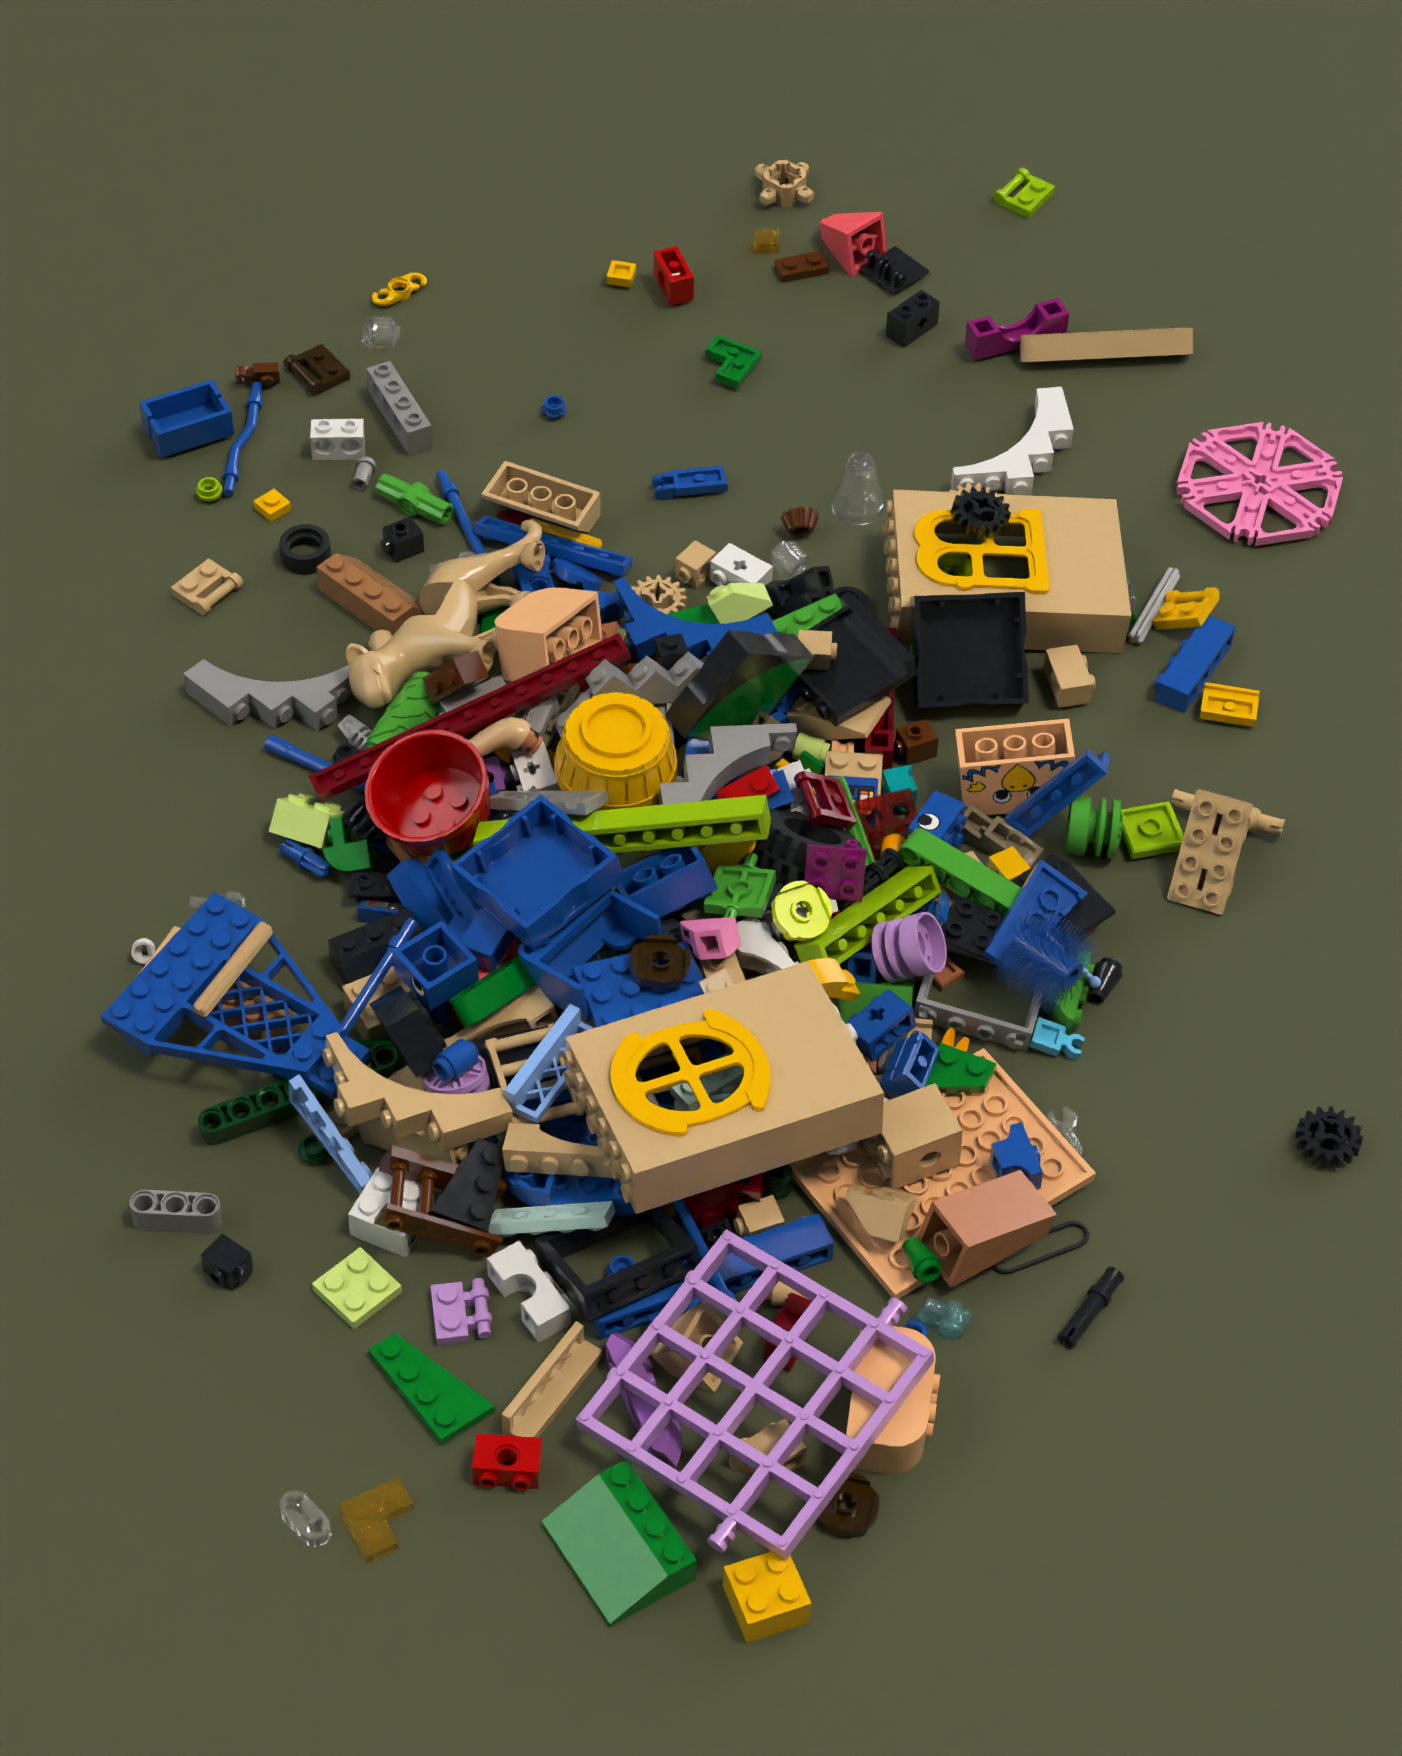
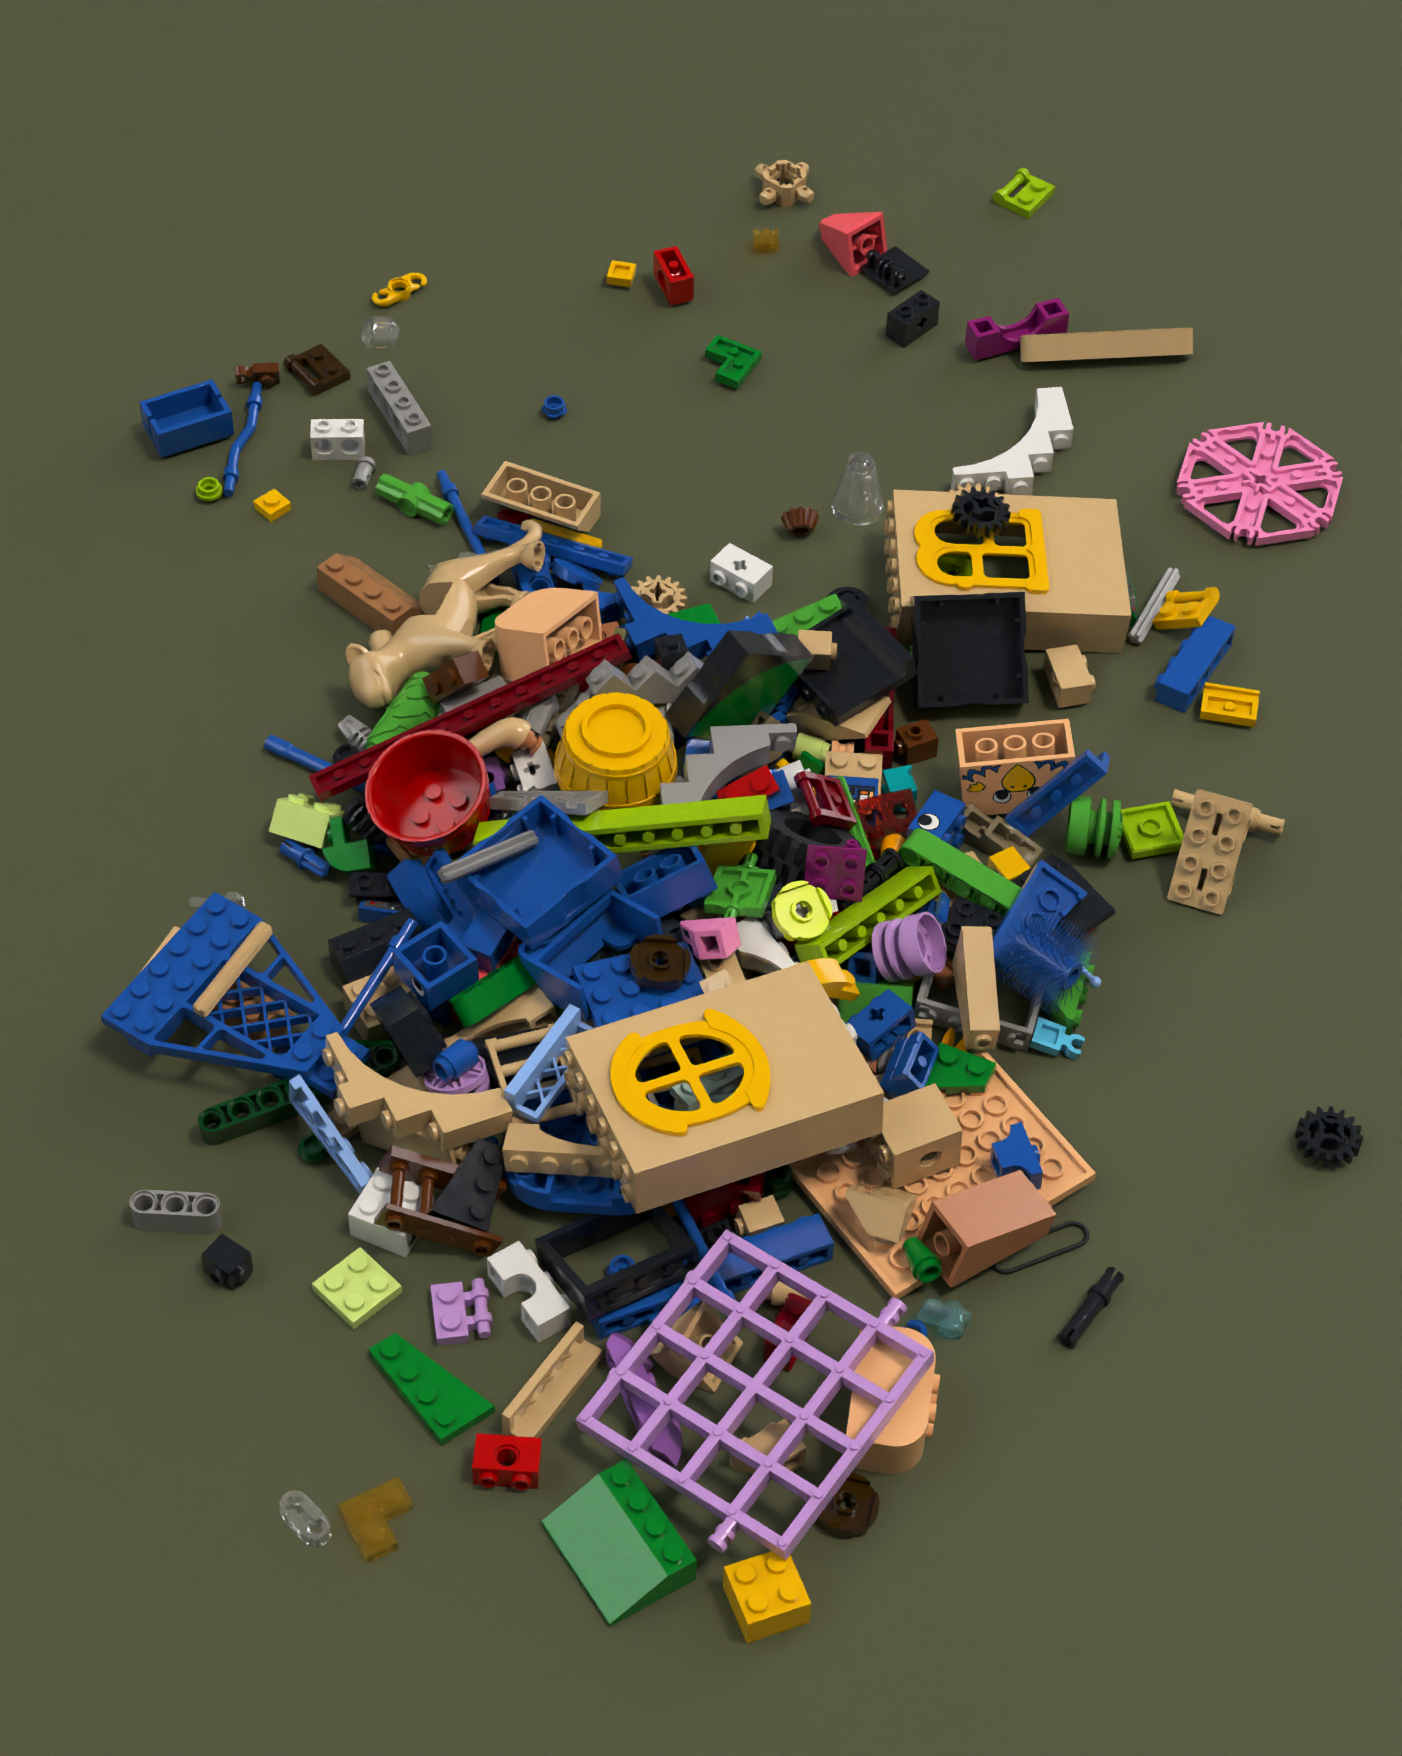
(137, 952): white hinge -> none
(203, 581): tan plate -> none
(273, 702): light grey arch -> none
(304, 534): black tyre -> none
(402, 539): black brick -> none
(487, 857): none -> light grey axle
(551, 1218): light aqua plate -> none
(689, 482): blue hinge -> none
(693, 564): tan brick -> none
(738, 601): yellowish green slope -> none
(789, 559): clear head -> none
(800, 590): black brick -> none
(801, 266): reddish brown plate -> none
(976, 987): none -> tan slope
(1066, 1128): clear bar -> none
(1110, 974): black cone -> none

